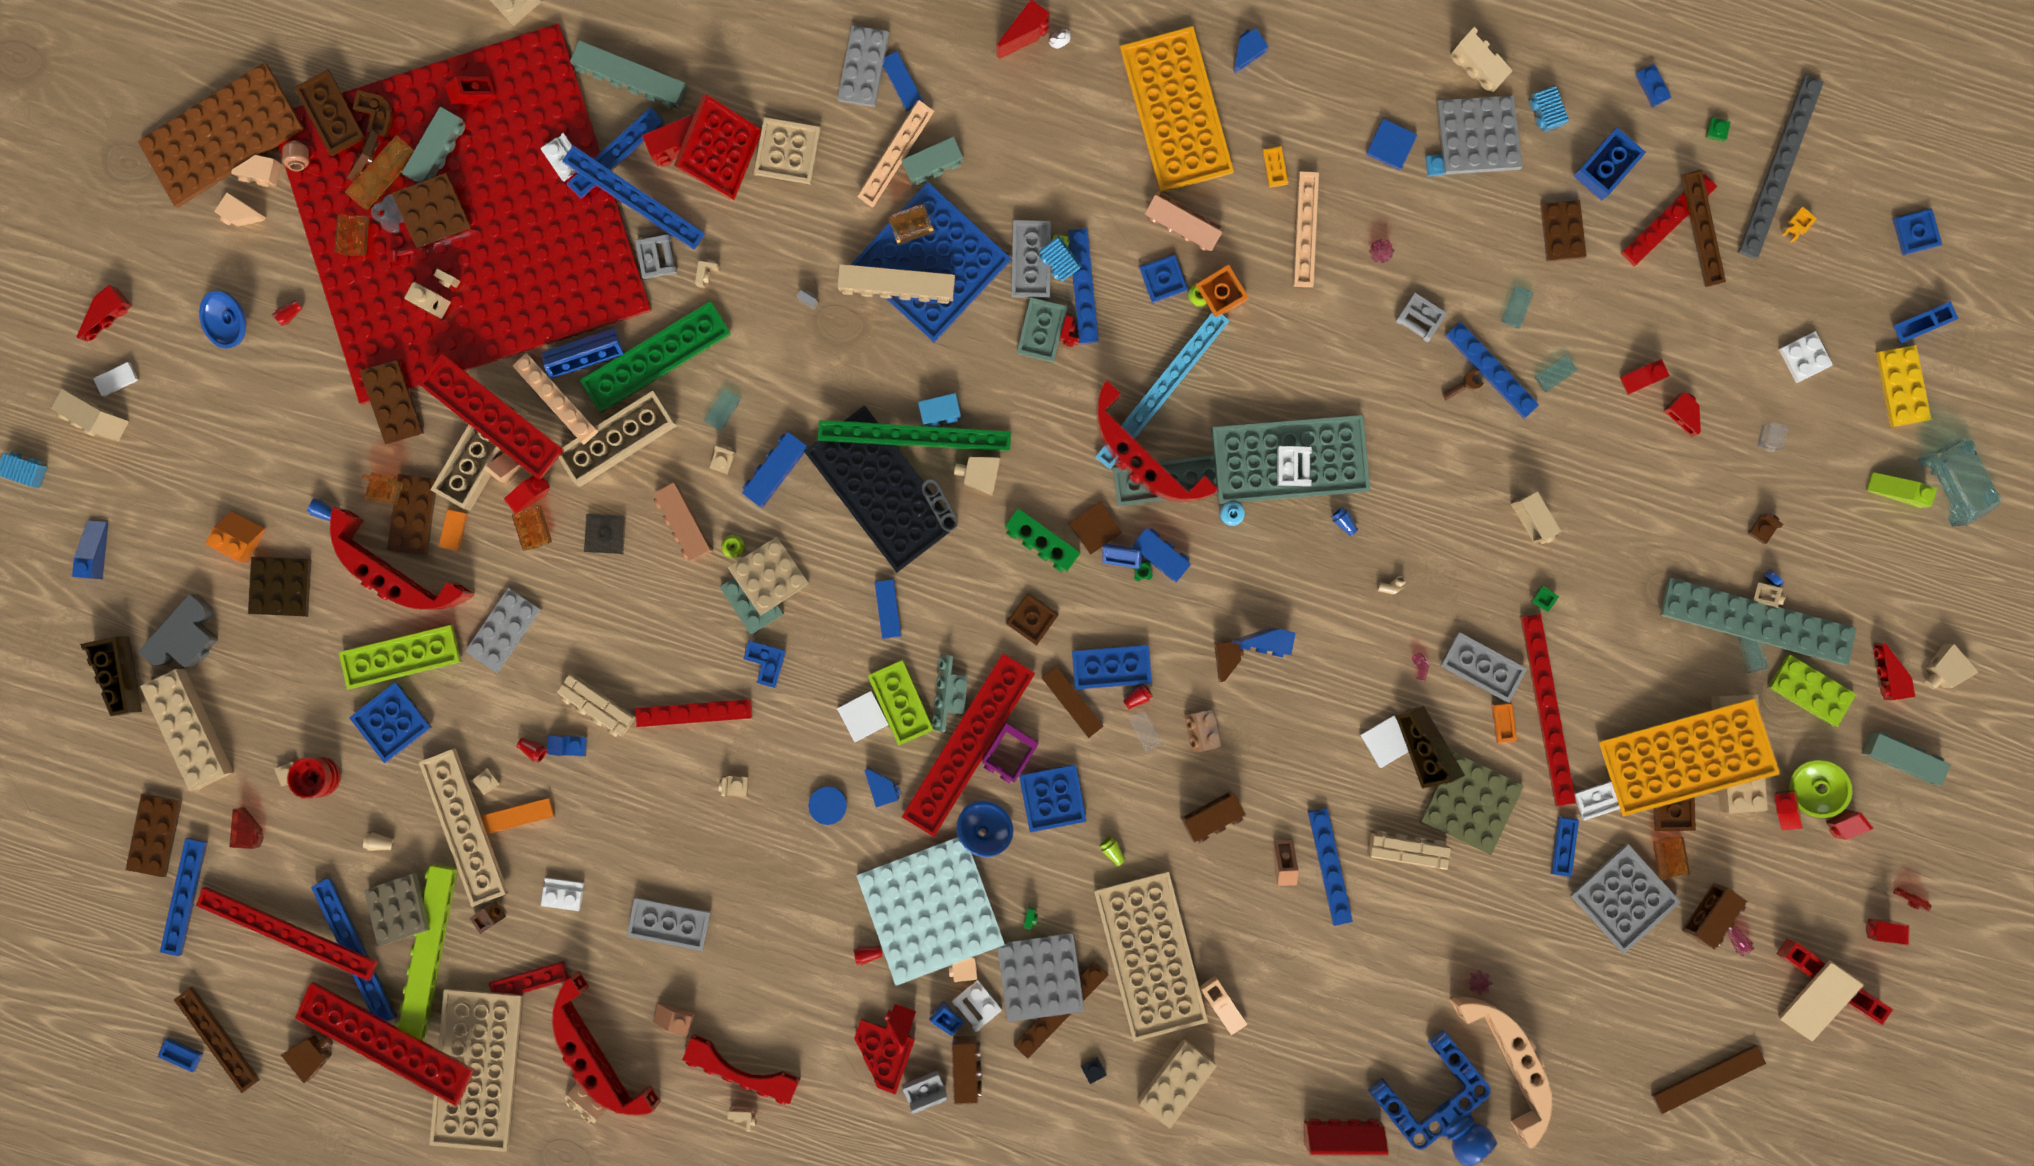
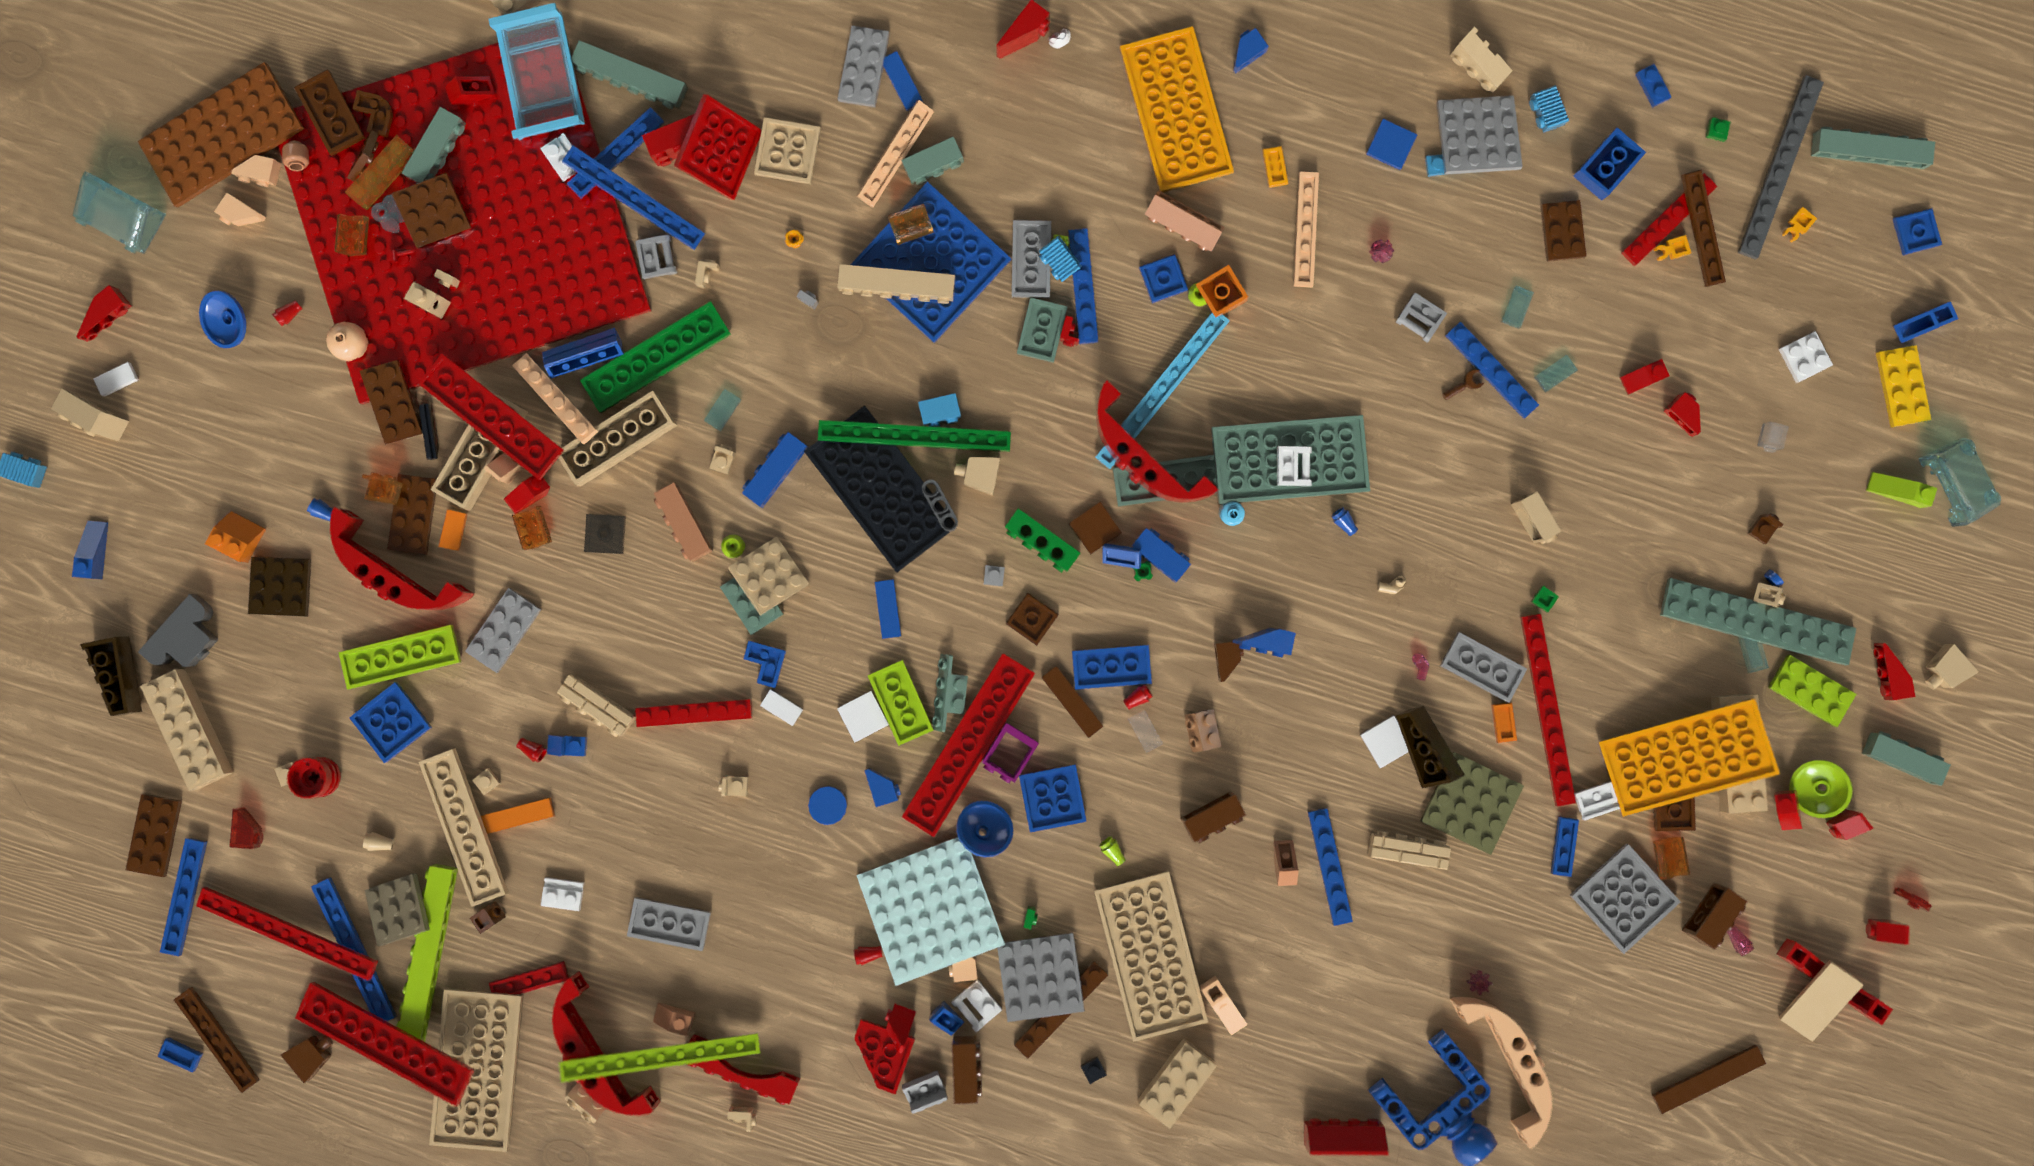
(116, 213): none -> clear light blue windscreen
(346, 341): none -> light nougat cylinder
(428, 431): none -> black axle
(538, 70): none -> clear piece
(659, 1057): none -> lime plate
(781, 707): none -> white tile
(790, 235): none -> light orange plate
(994, 575): none -> light grey plate
(1675, 248): none -> light orange plate
(1873, 148): none -> sand green brick

